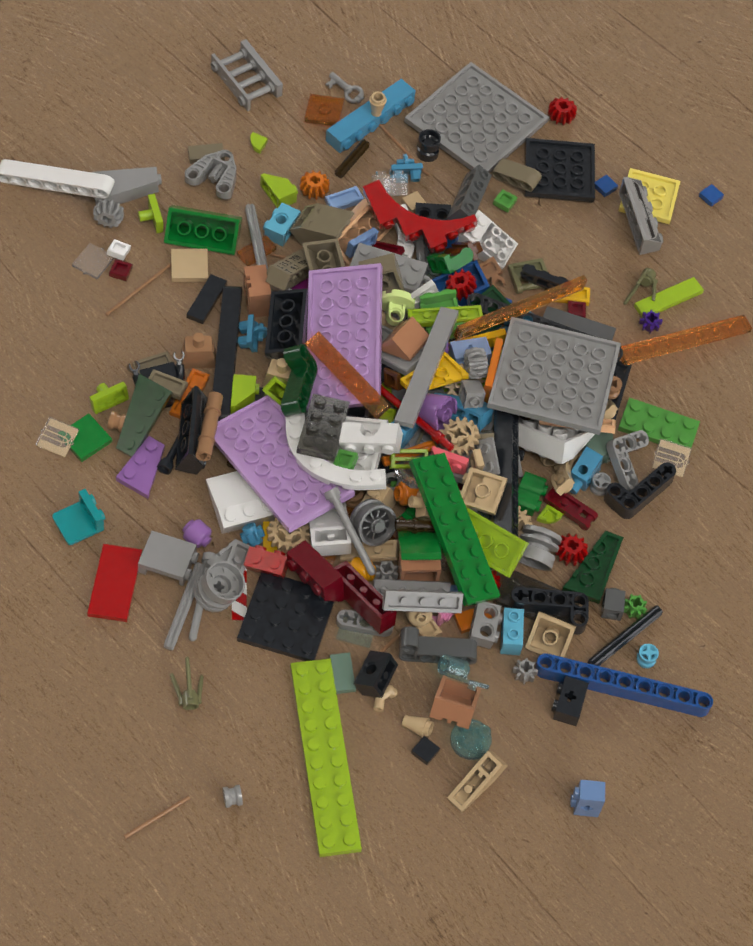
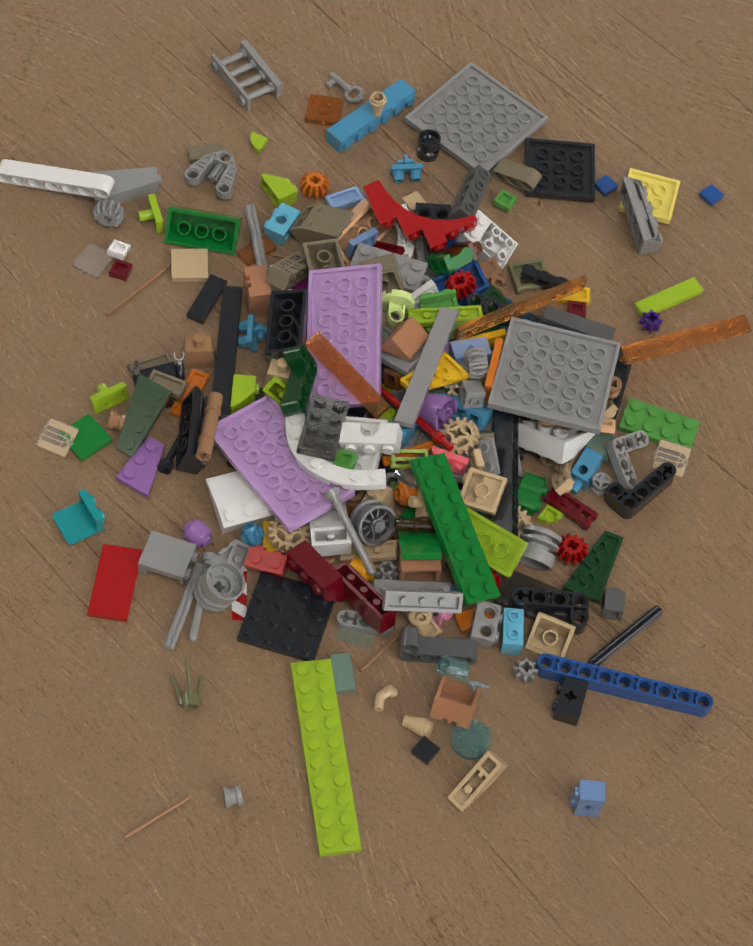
(352, 158): dark brown axle -> none
(375, 674): black brick -> none
(395, 183): clear brick -> none
(562, 110): red gear -> none
(638, 602): bright green gear -> none
(646, 279): olive plant -> none
(650, 652): medium azure wheel -> none

